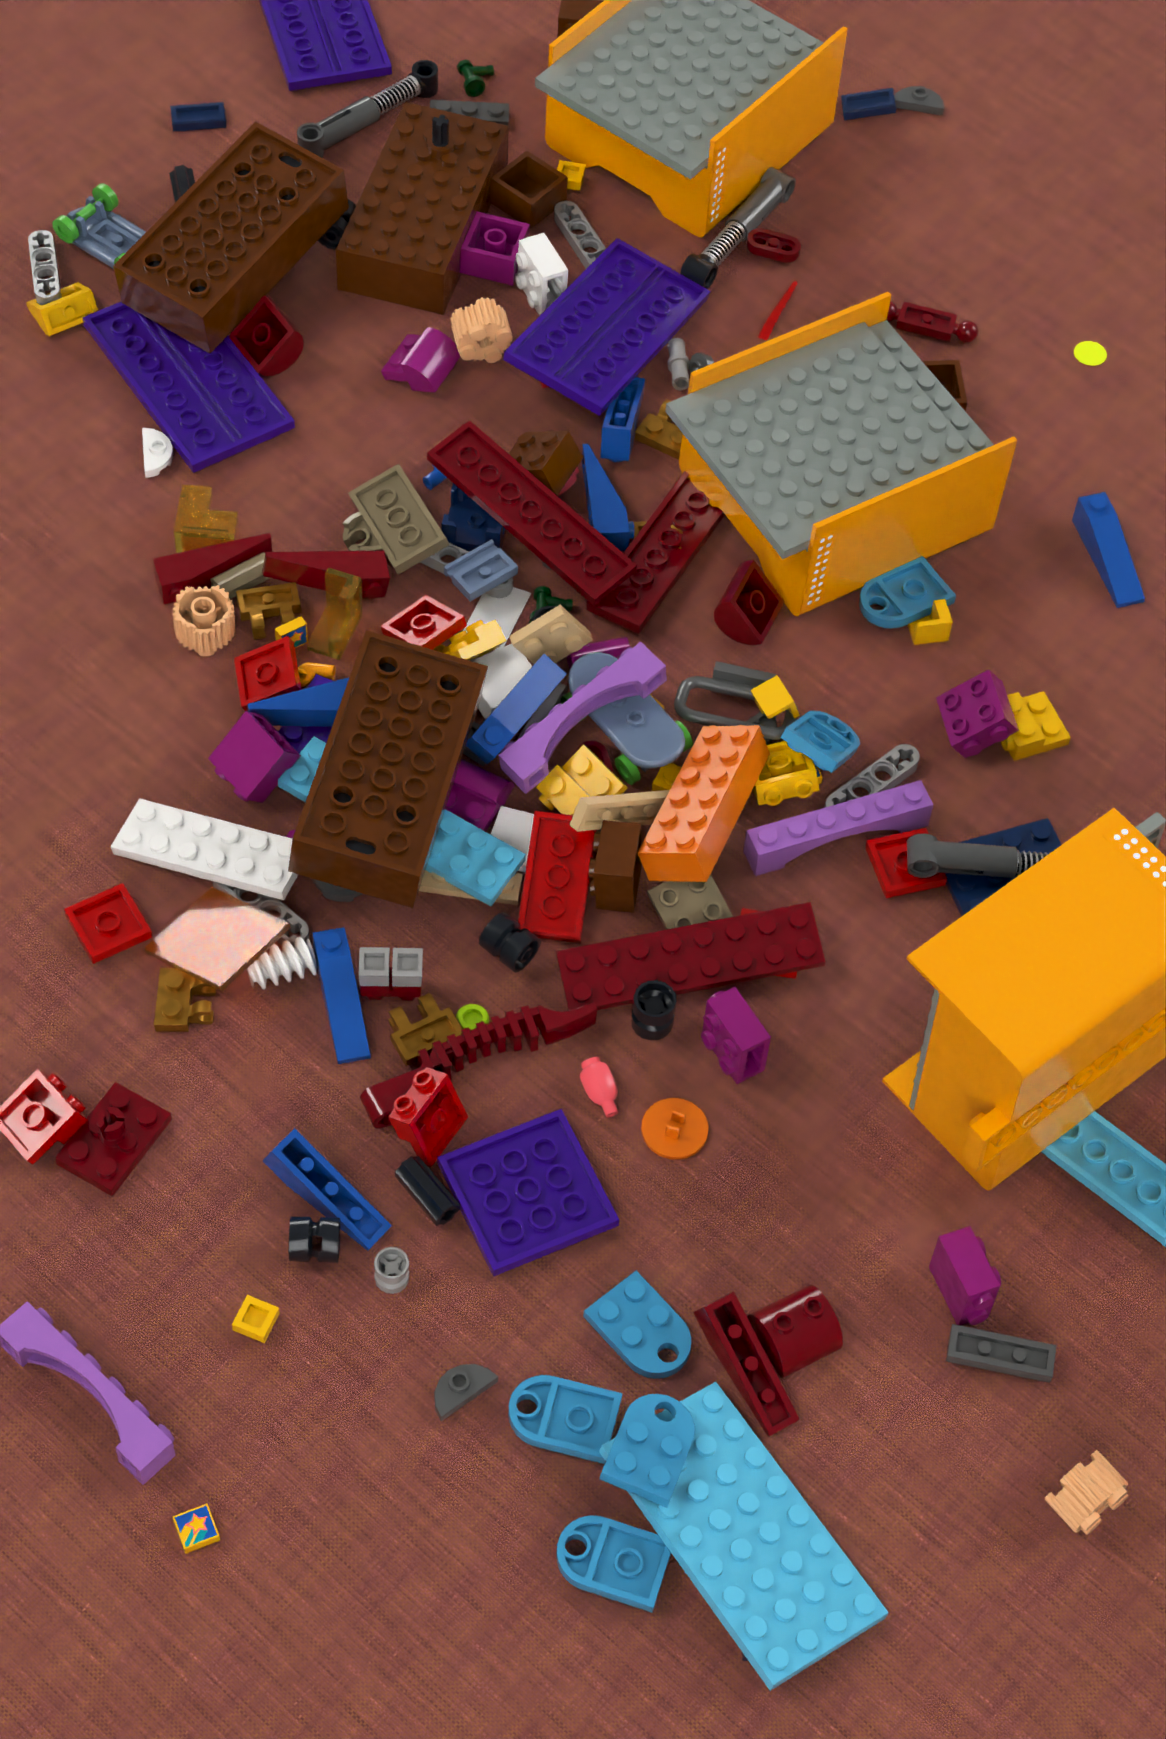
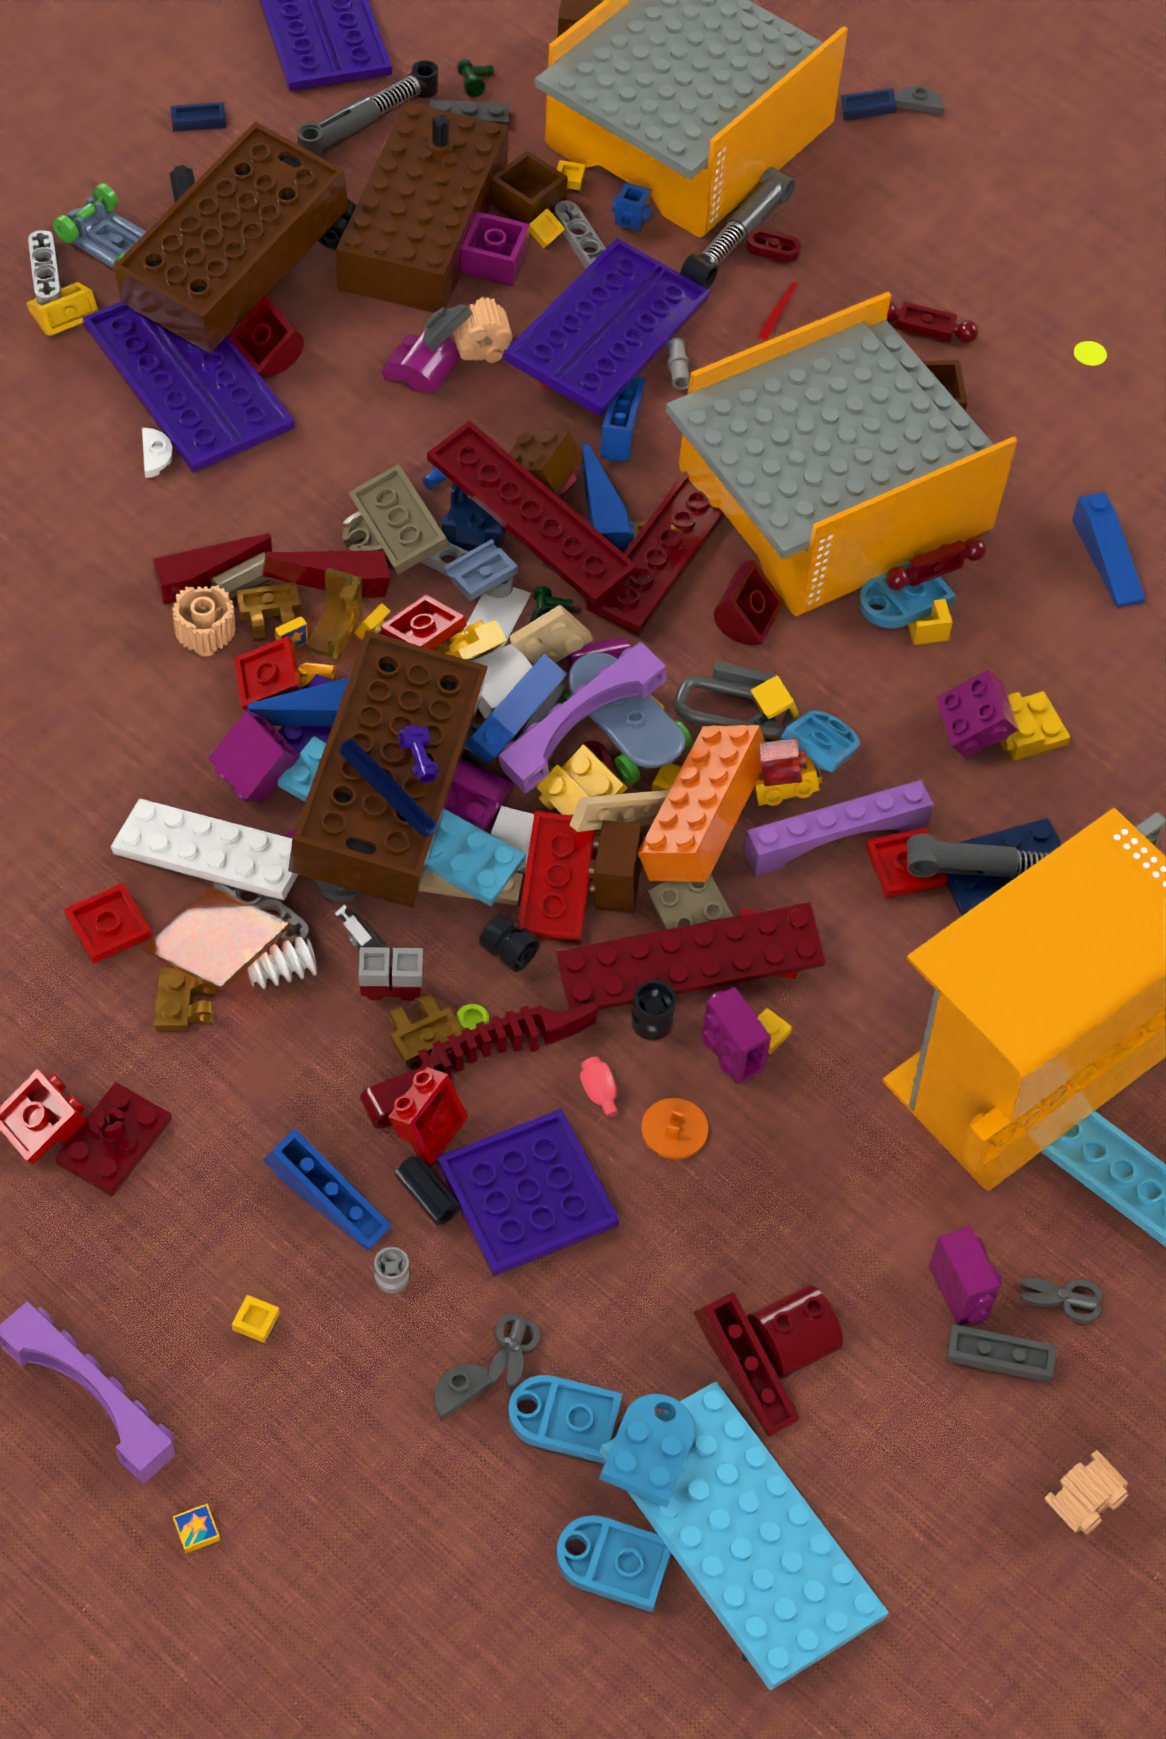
(197, 524): clear yellow panel -> none
(302, 1239): black wheel -> none
(340, 995): blue slope -> none
(360, 932): none -> dark grey plate
(373, 621): none -> yellow plate
(388, 788): none -> clear blue axle
(416, 738): none -> dark purple bar
(443, 324): none -> dark grey plate
(513, 1350): none -> dark grey piece
(540, 272): white brick -> none
(545, 228): none -> yellow plate
(632, 207): none -> blue brick
(639, 1326): dark azure plate -> none
(660, 433): pearl gold plate -> none
(699, 361): dark grey plate -> none
(776, 1027): none -> yellow plate
(782, 762): none -> clear red brick
(867, 777): light grey beam -> none
(935, 563): none -> dark red plate
(1052, 1295): none -> dark grey piece

